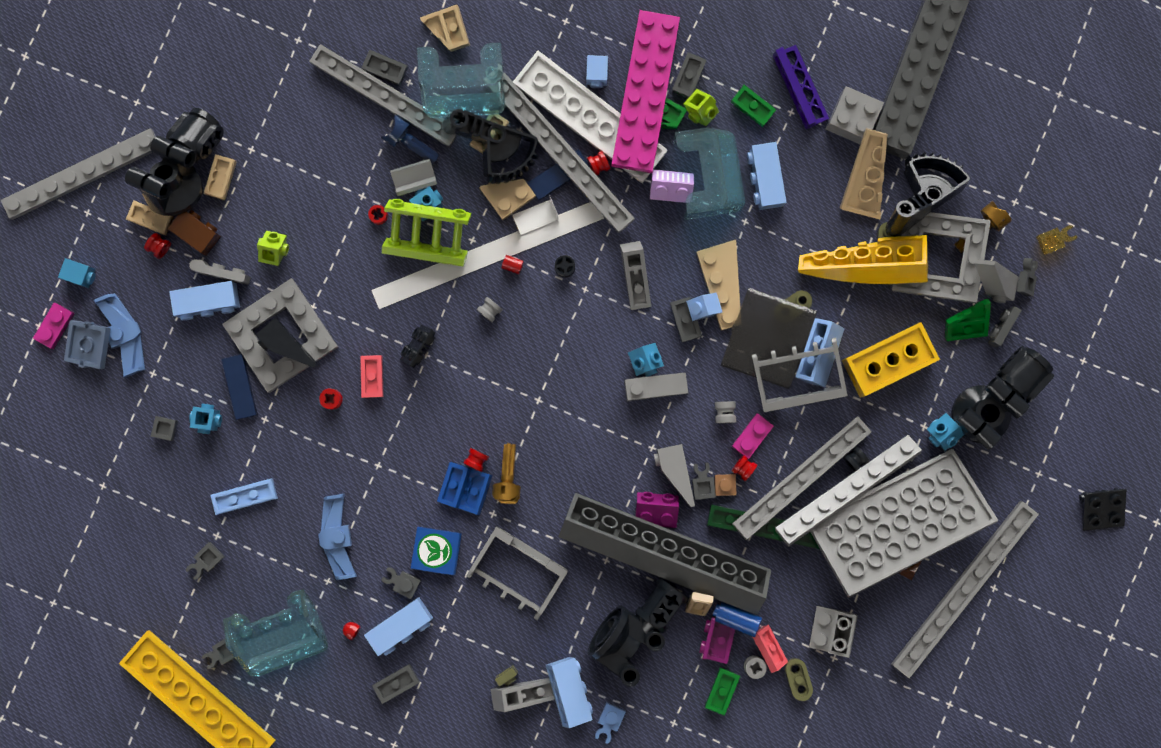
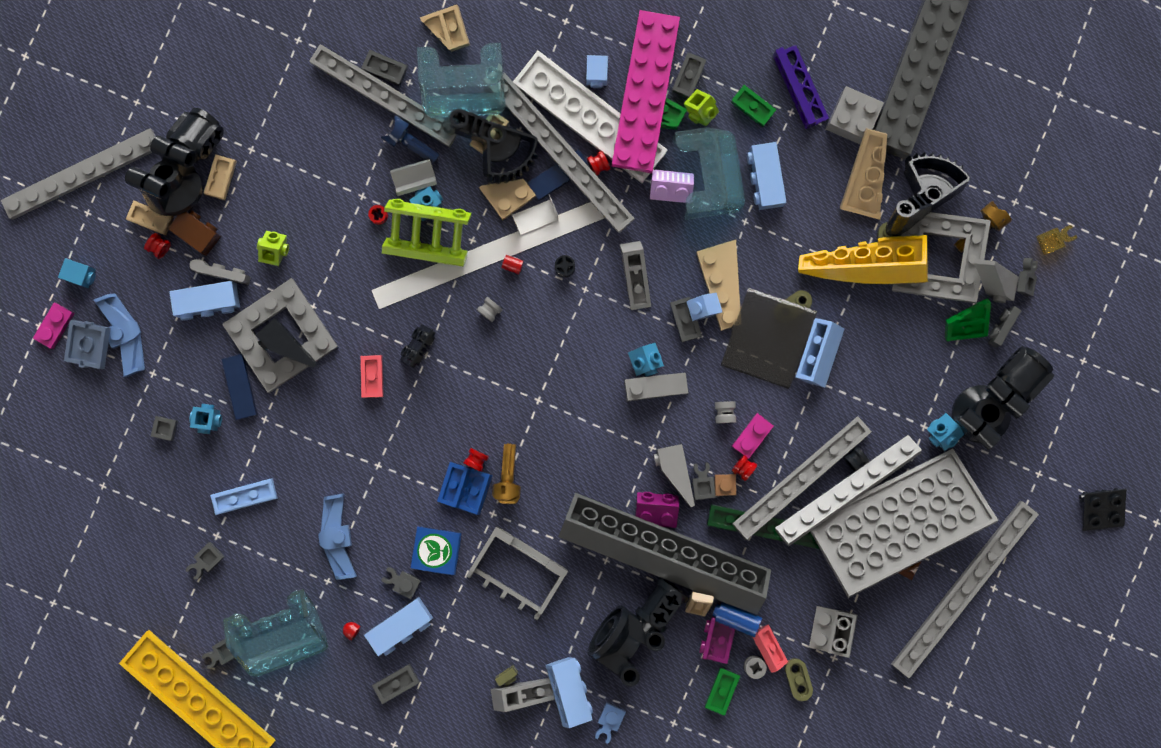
(333, 396): red wheel -> none
(826, 394): light grey hinge -> none
(922, 355): yellow brick -> none

